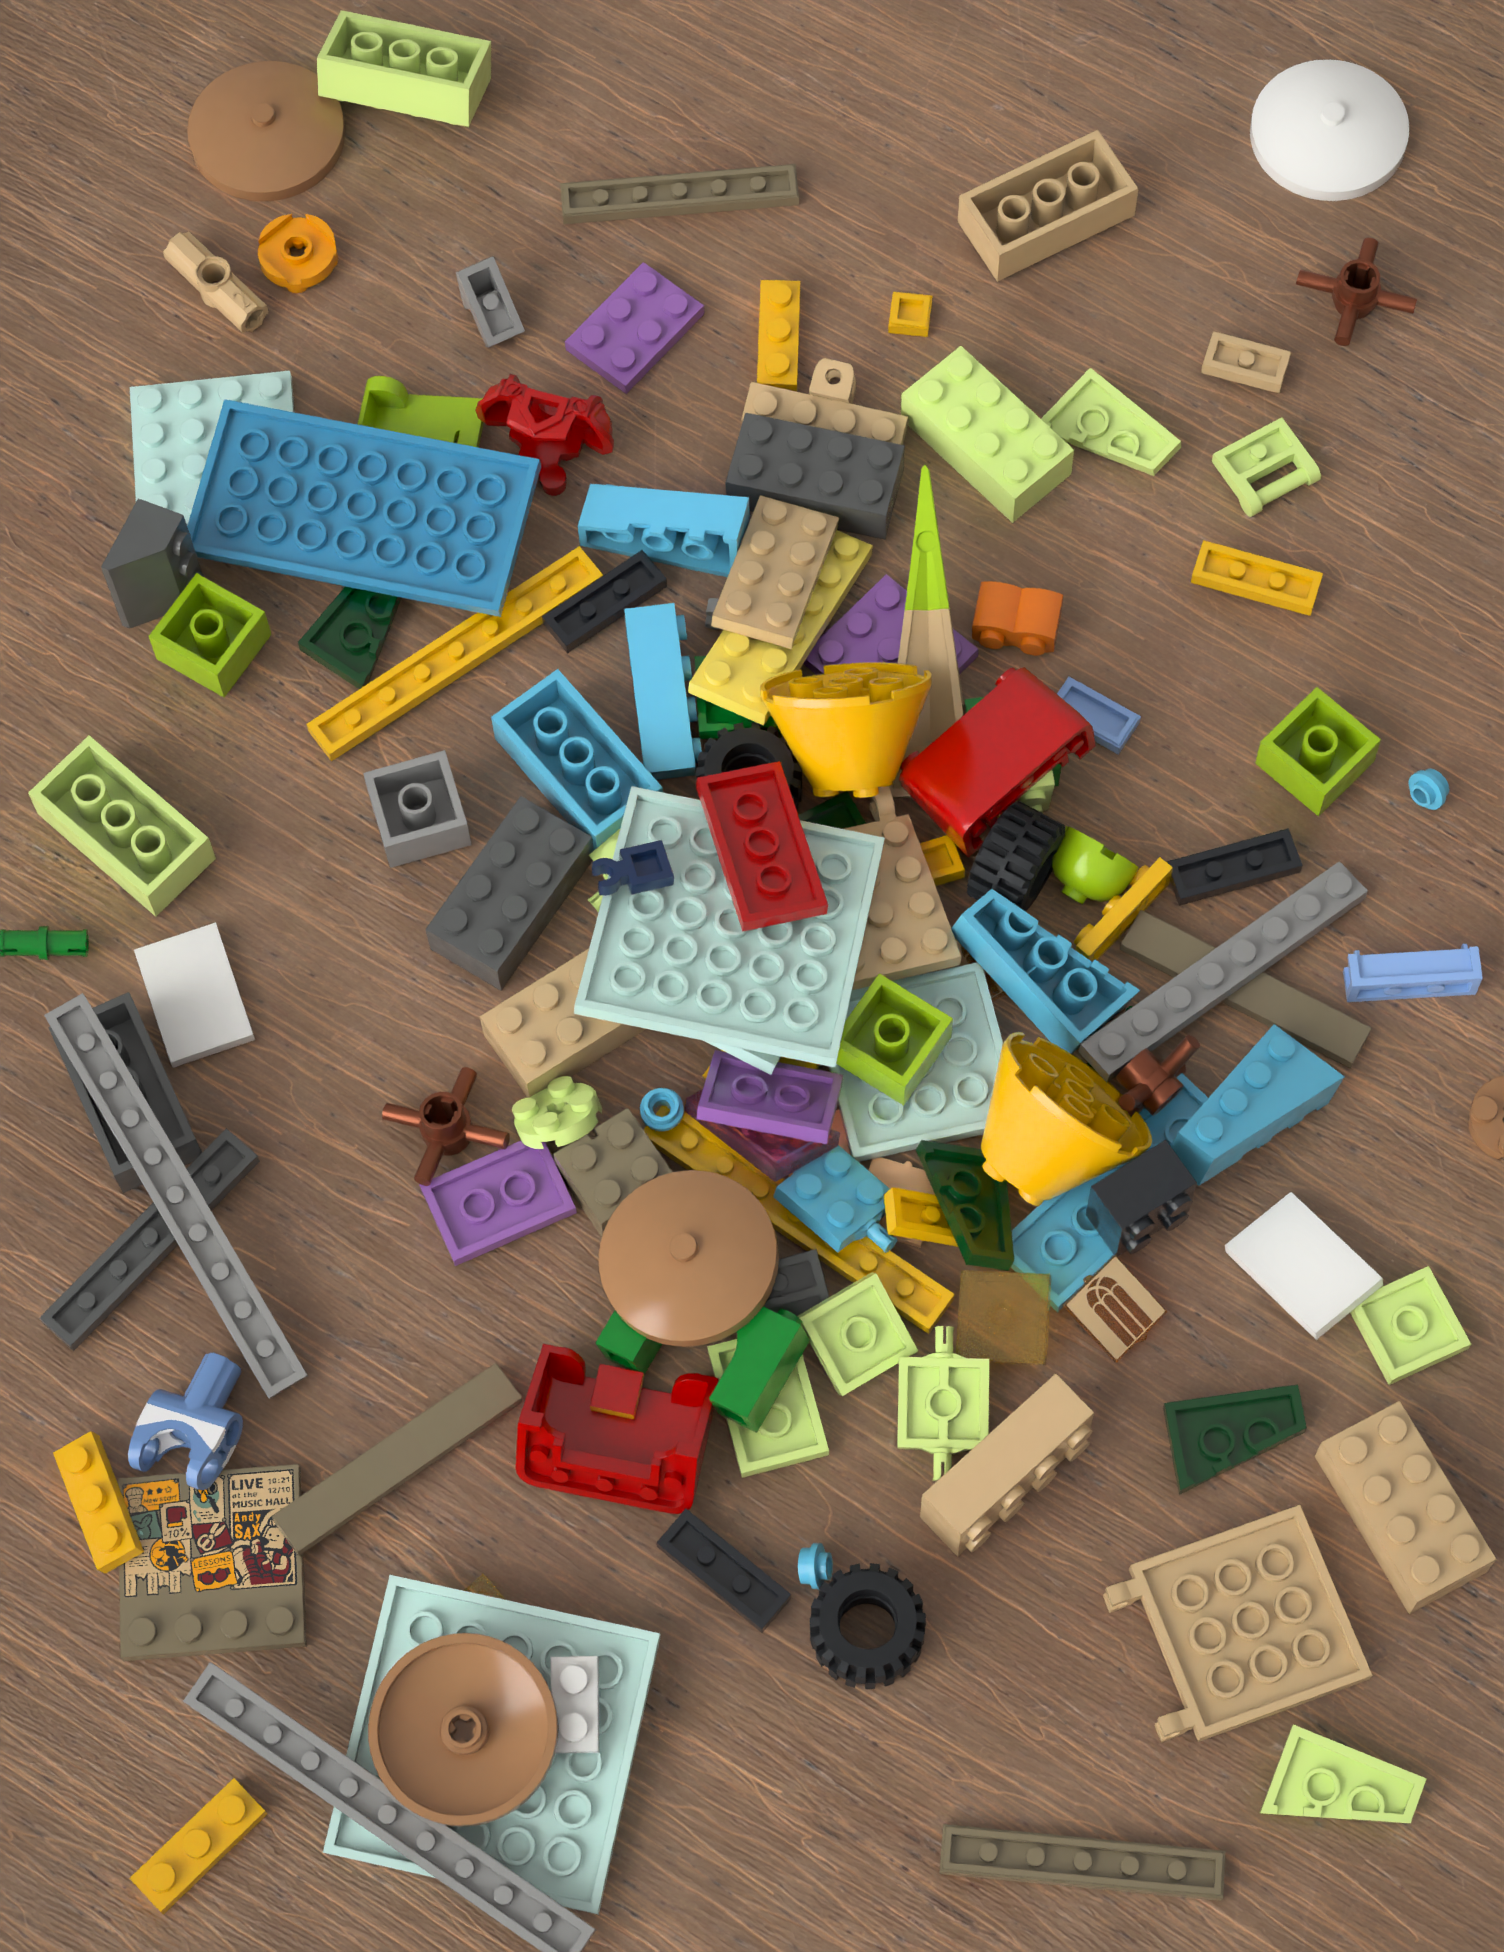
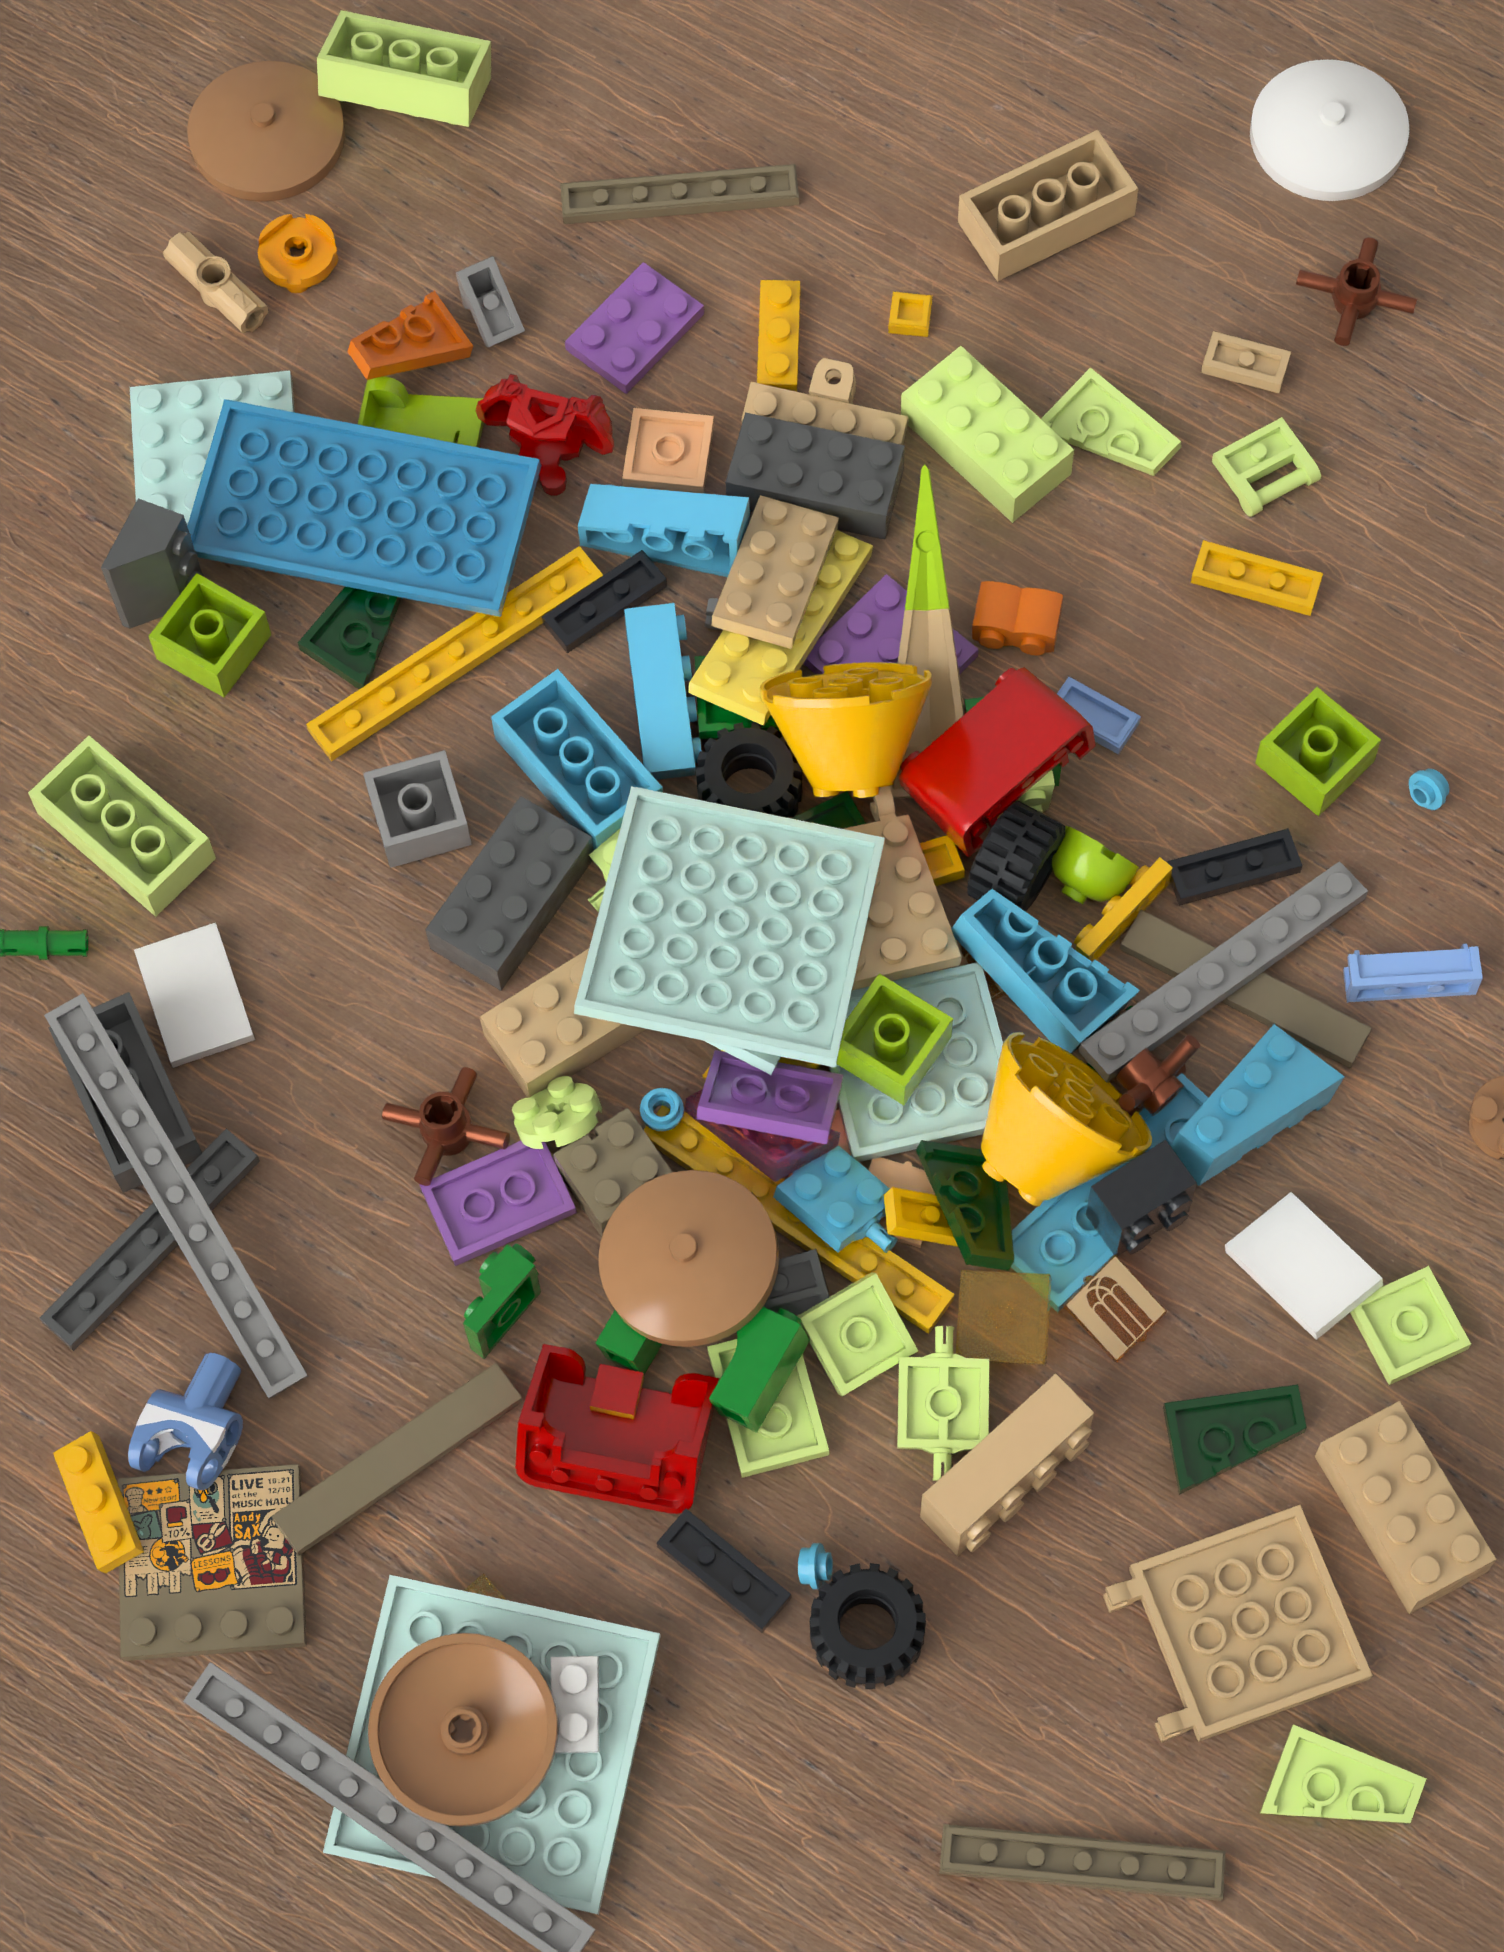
(198, 1846): yellow plate -> none
(412, 341): none -> orange wing
(508, 1288): none -> green plate
(640, 866): dark blue plate -> none
(668, 450): none -> light nougat plate
(761, 846): red plate -> none

